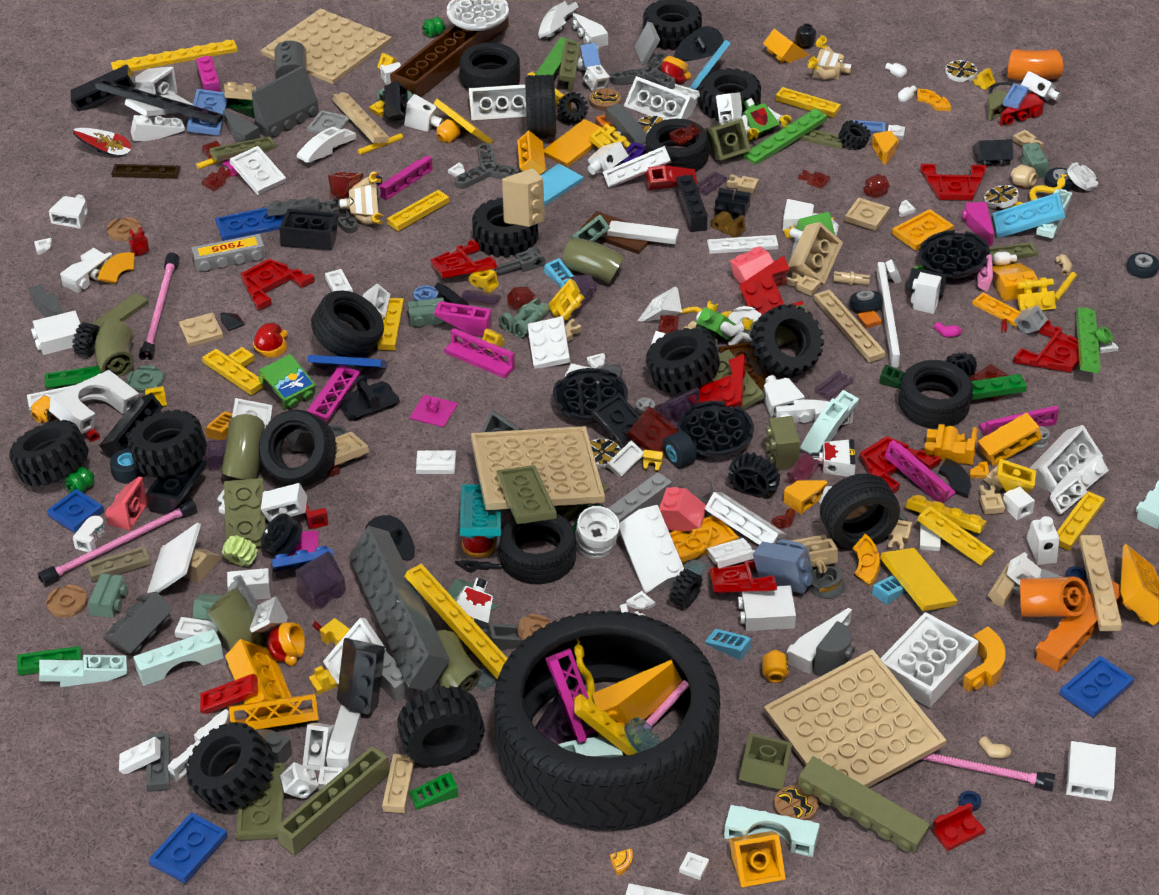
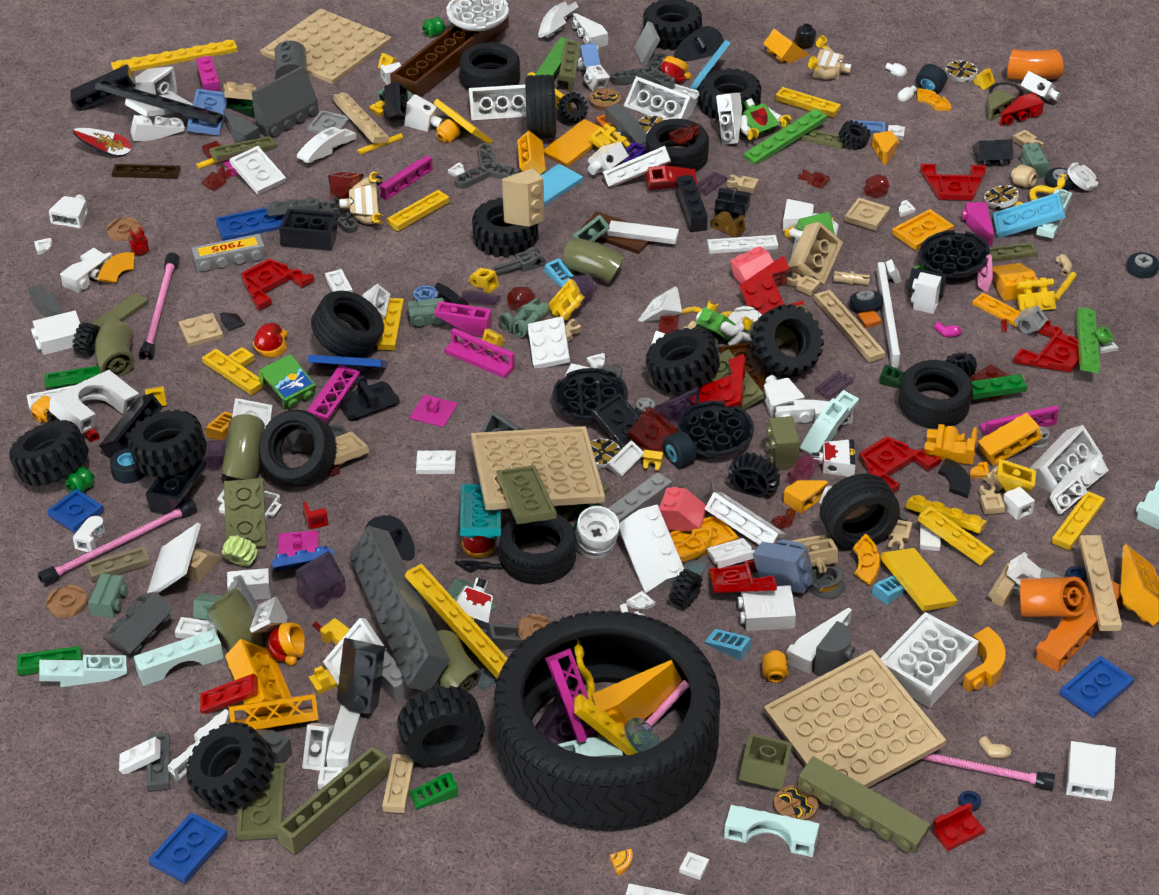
(128, 505): coral slope -> none
(150, 378): sand green tile -> none
(281, 535): black wheel -> none
(286, 500): white brick -> none
(299, 780): white brick -> none
(459, 263): red wing -> none
(728, 139): olive brick -> none
(757, 858): light orange slope -> none
(918, 472): dark pink fence -> none
(931, 78): none -> black wheel
(1003, 258): white cylinder -> none
(1015, 96): medium blue tile -> none
(1041, 535): white torso -> none

